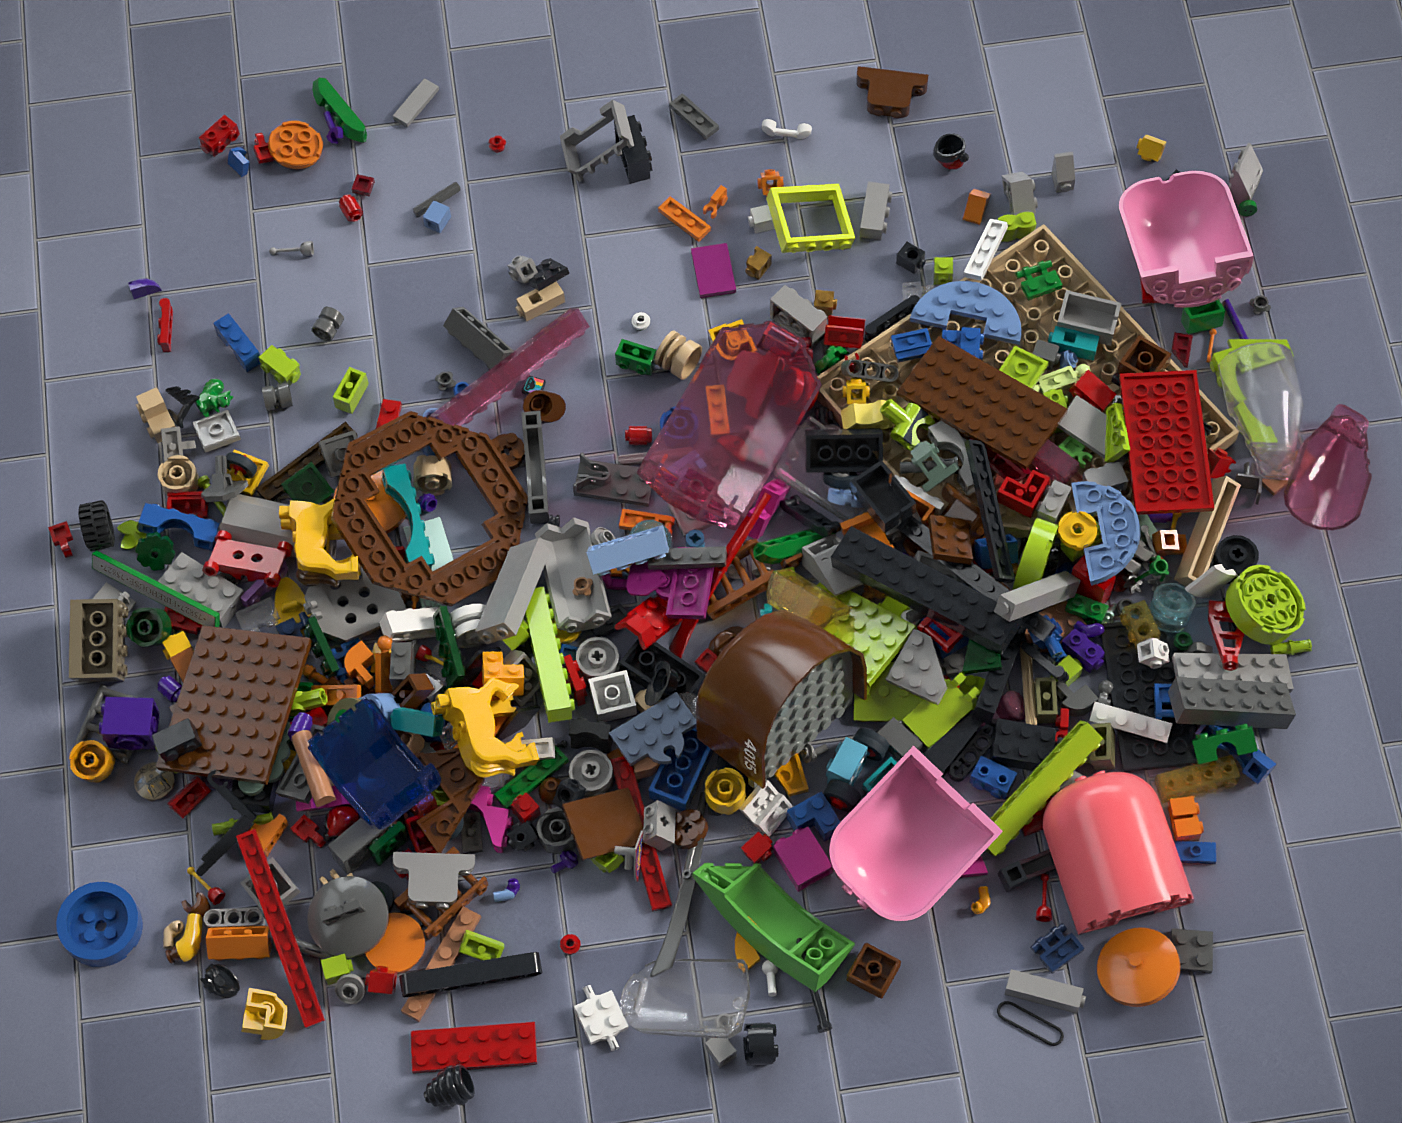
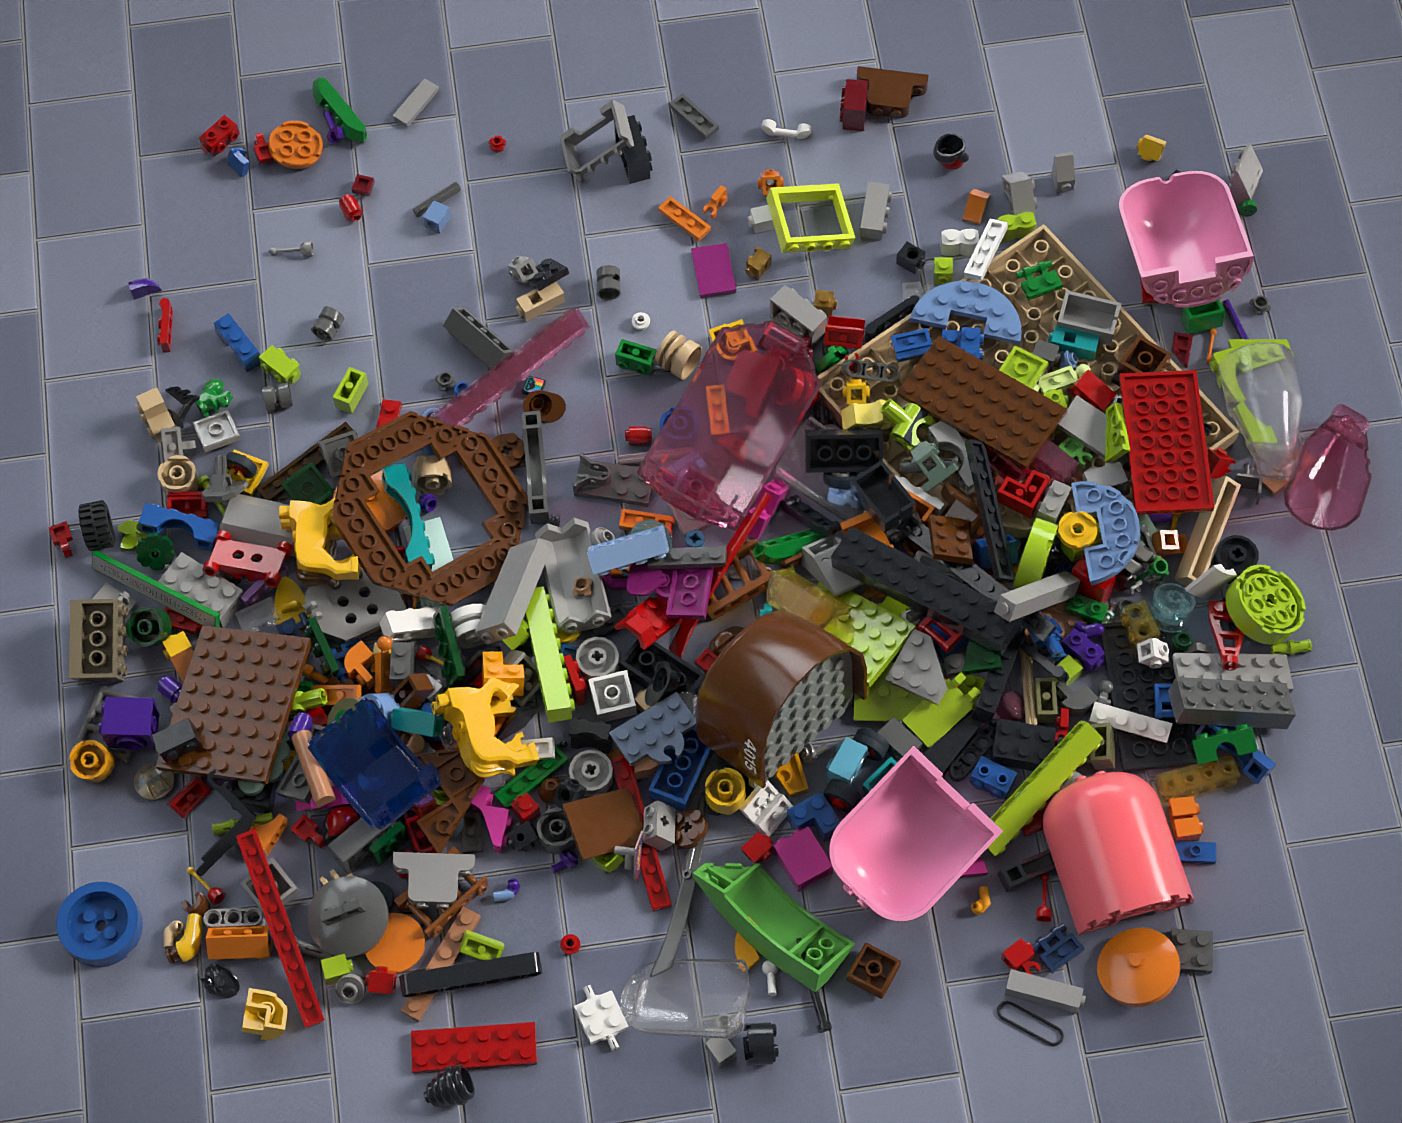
(608, 282): none -> dark grey wheel
(853, 104): none -> dark red brick
(958, 242): none -> white brick
(1020, 957): none -> red brick

